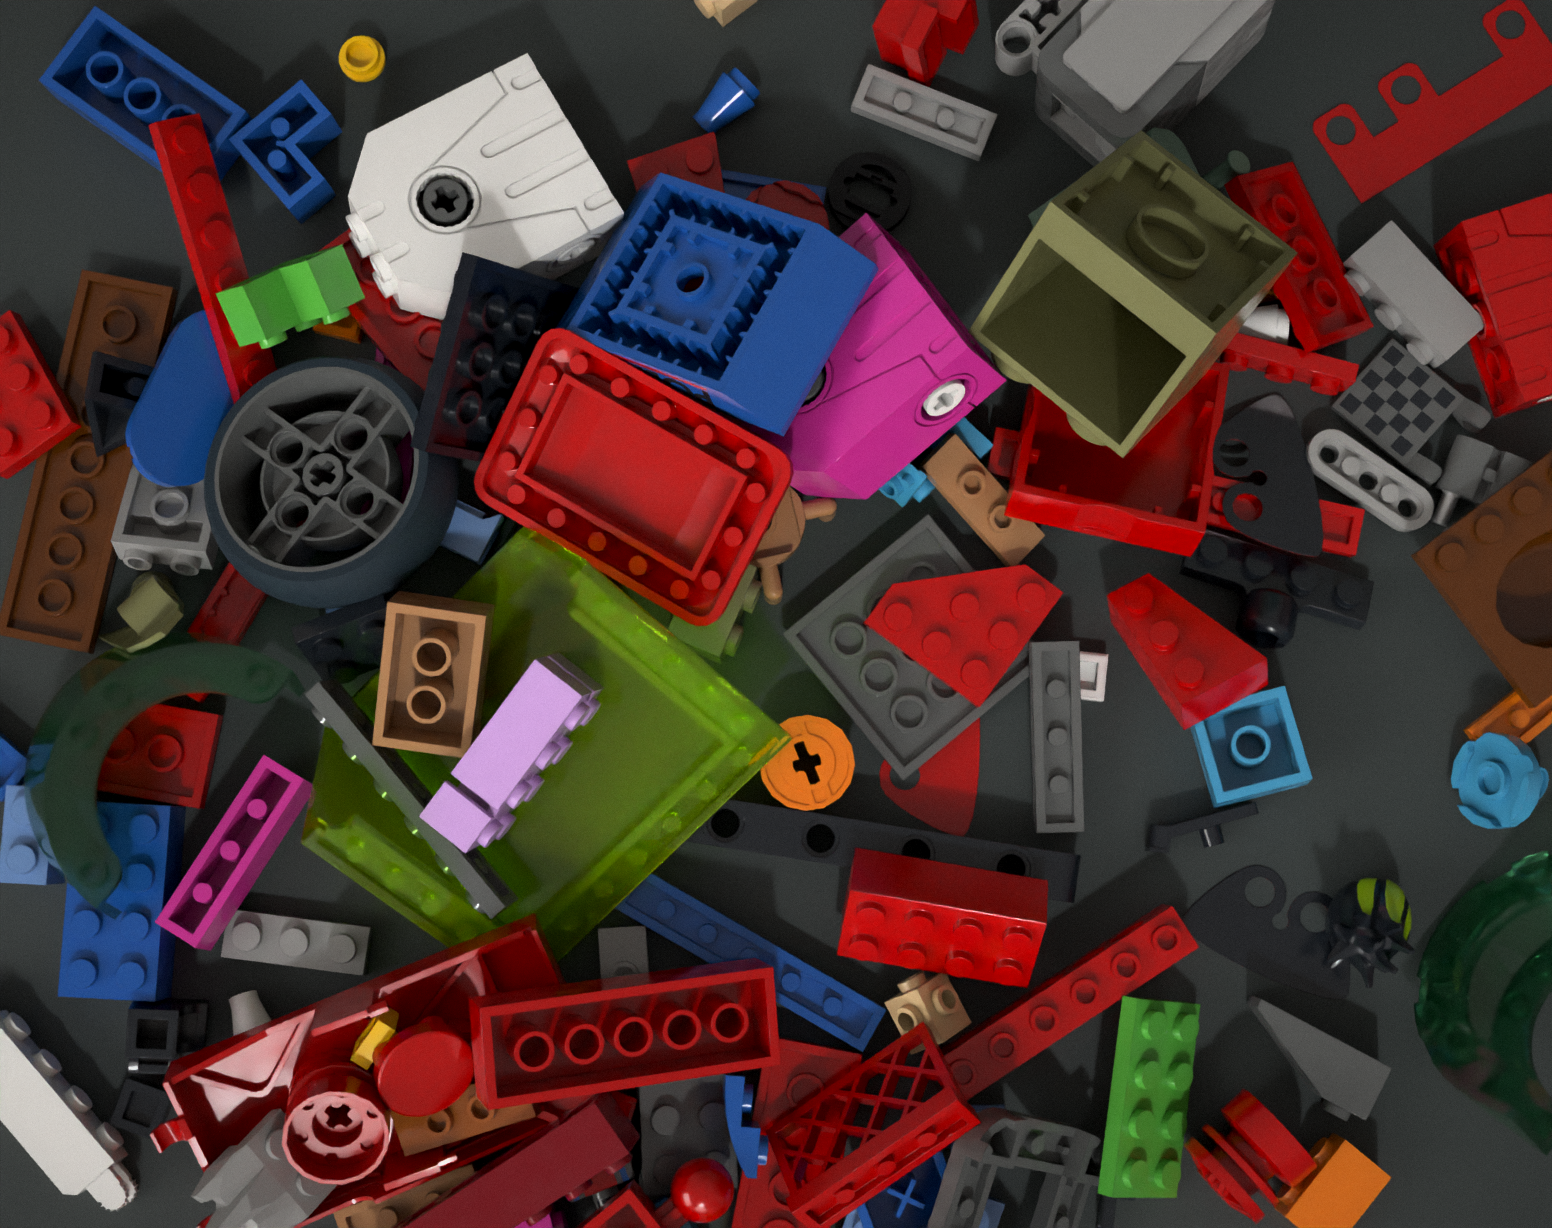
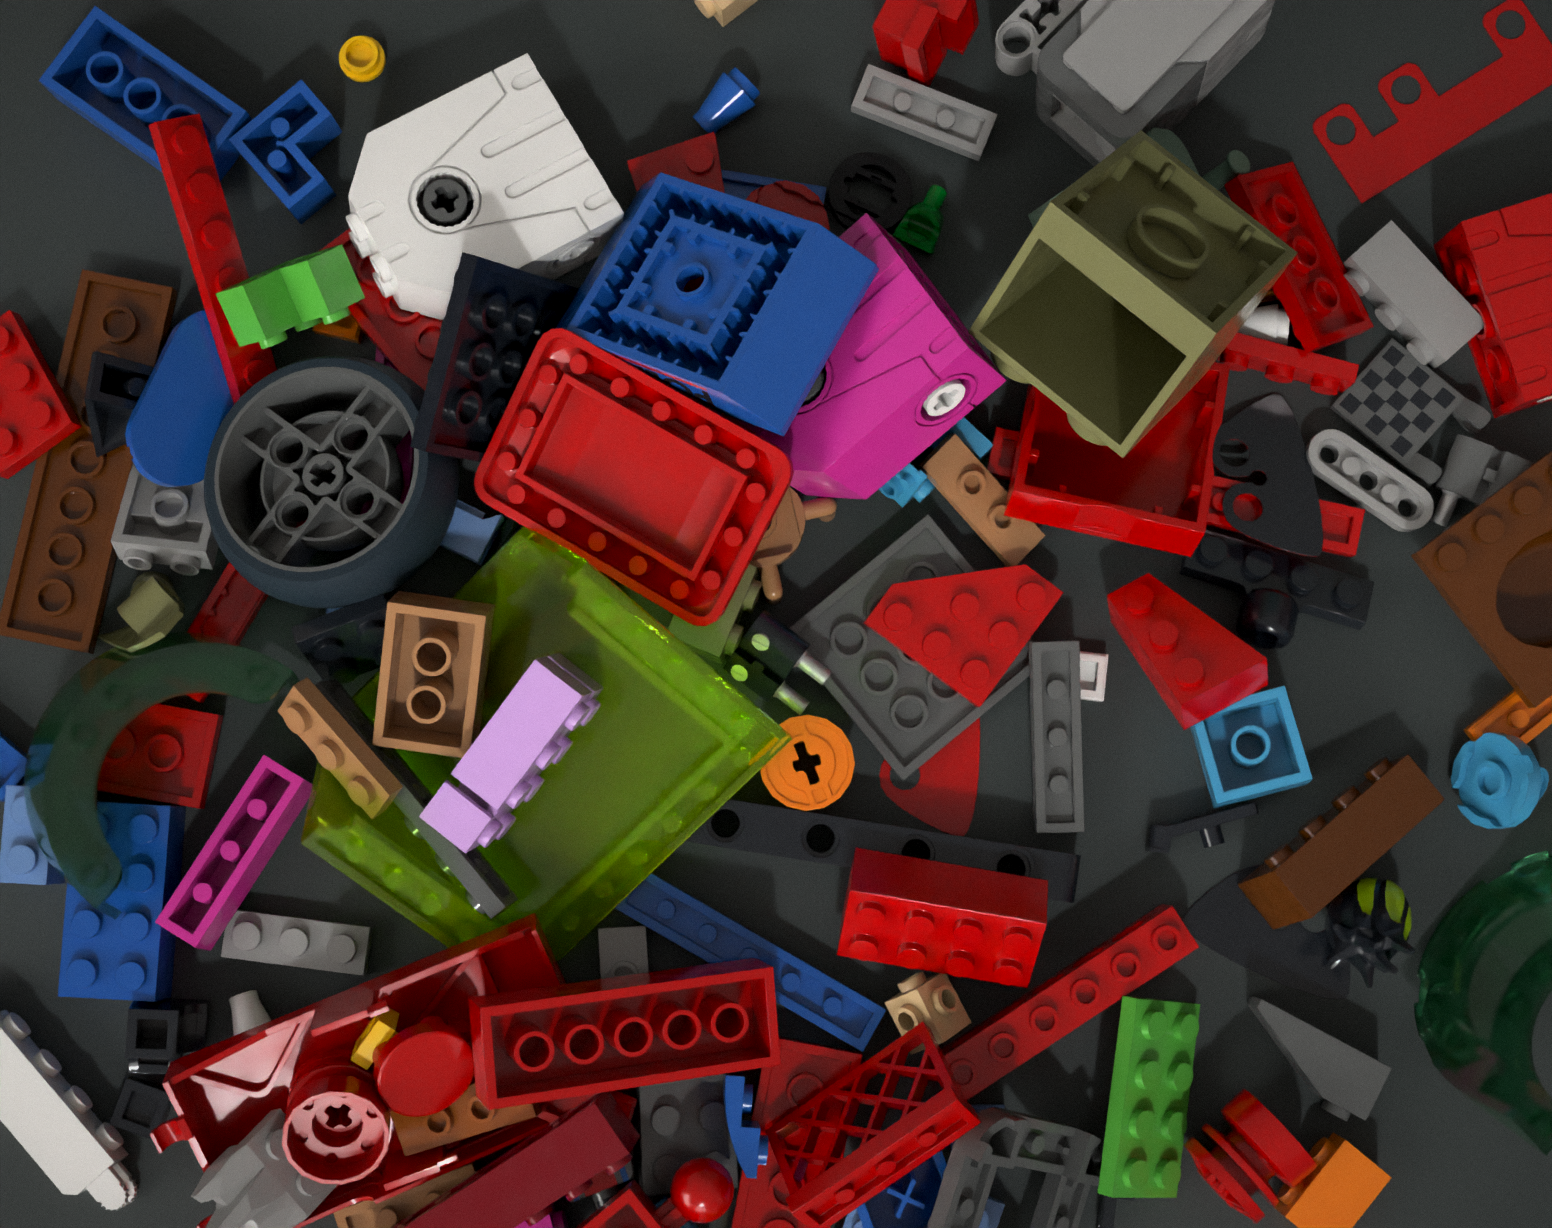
(339, 748): none -> medium nougat plate
(768, 658): none -> black piece
(923, 221): none -> green piece
(1341, 843): none -> reddish brown wedge

